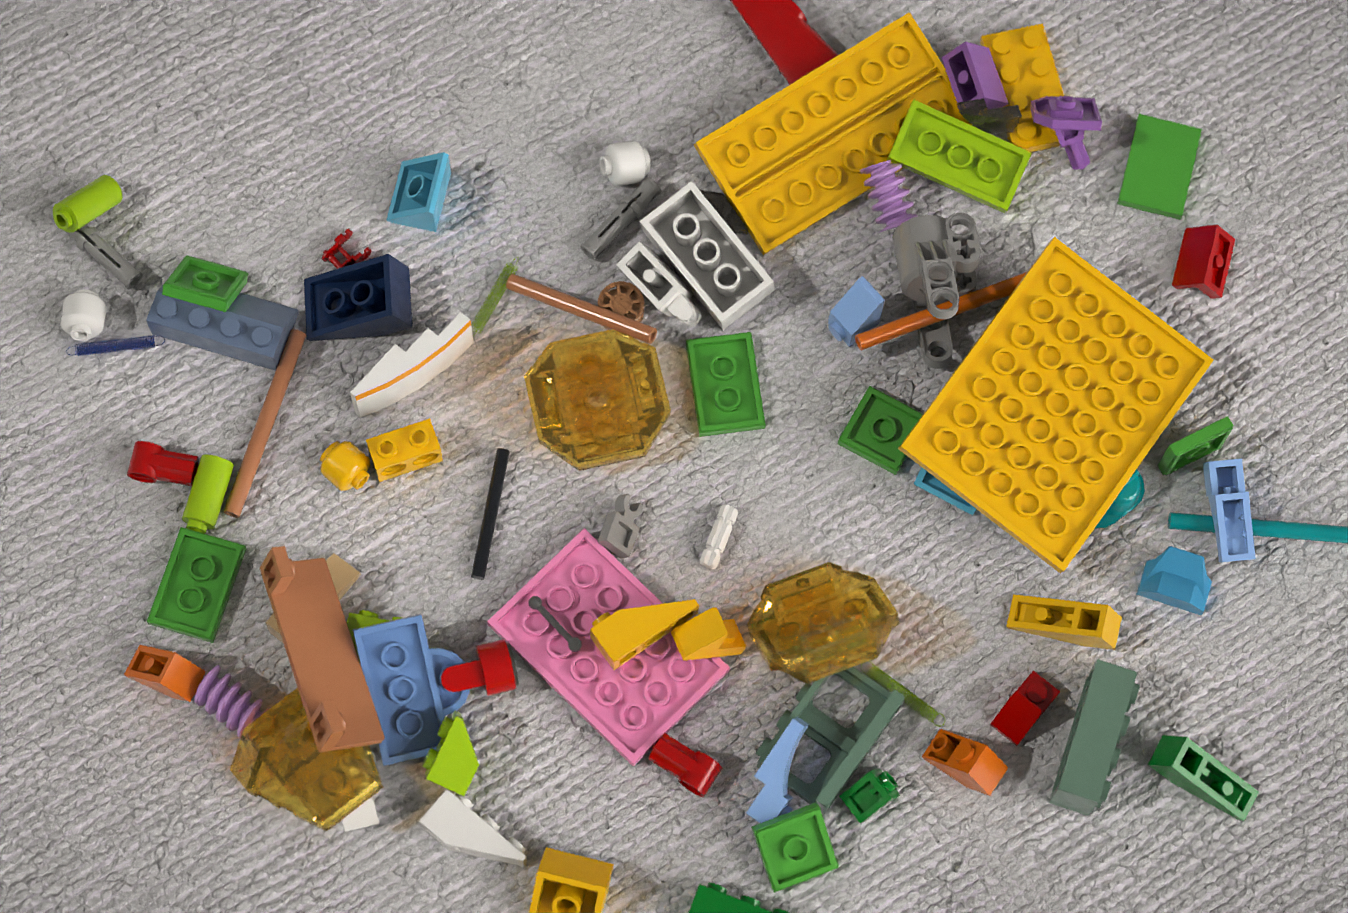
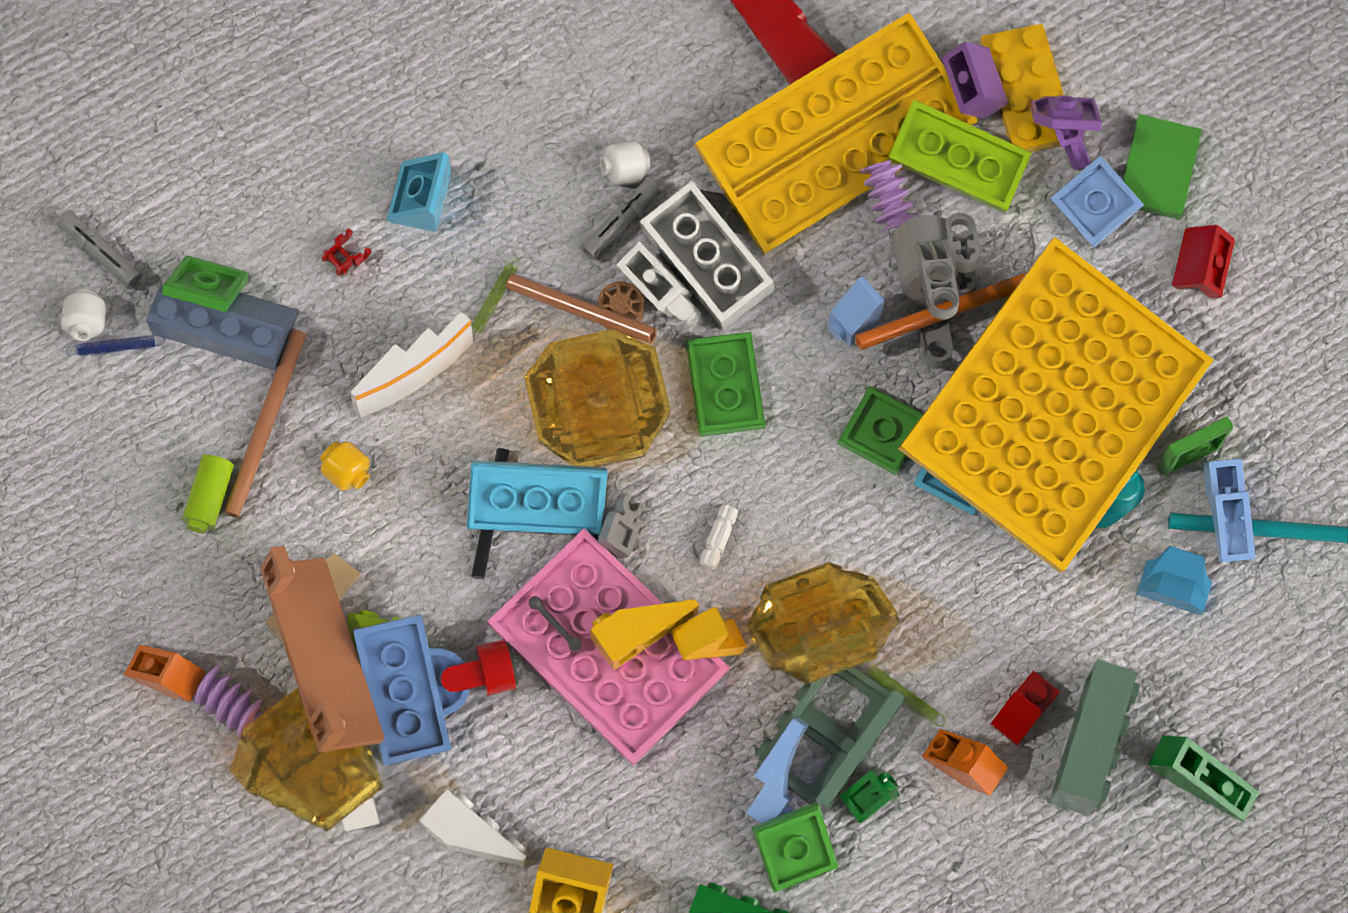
(87, 203): lime brick -> none
(153, 463): red piece -> none
(196, 585): bright green tile -> none
(359, 300): dark blue slope -> none
(404, 450): yellow brick -> none
(454, 759): lime slope -> none
(536, 497): none -> medium azure tile
(693, 769): red piece -> none
(992, 120): clear smoke slope -> none
(1065, 620): yellow slope -> none
(1097, 201): none -> light blue plate

